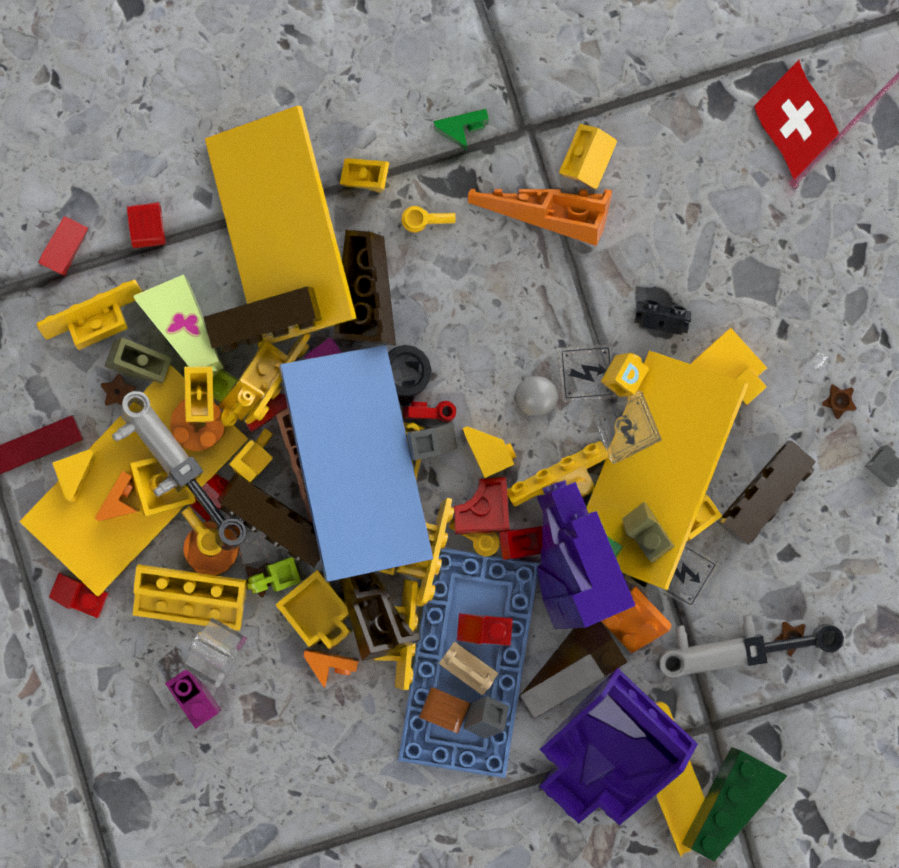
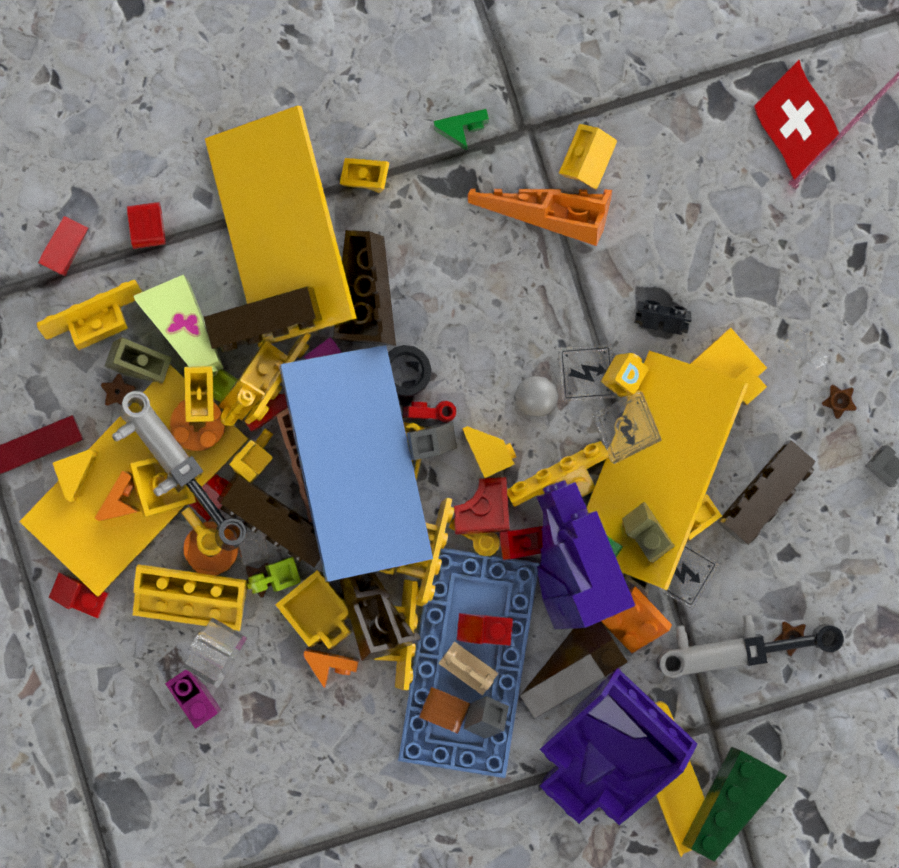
(416, 218): yellow plate -> none

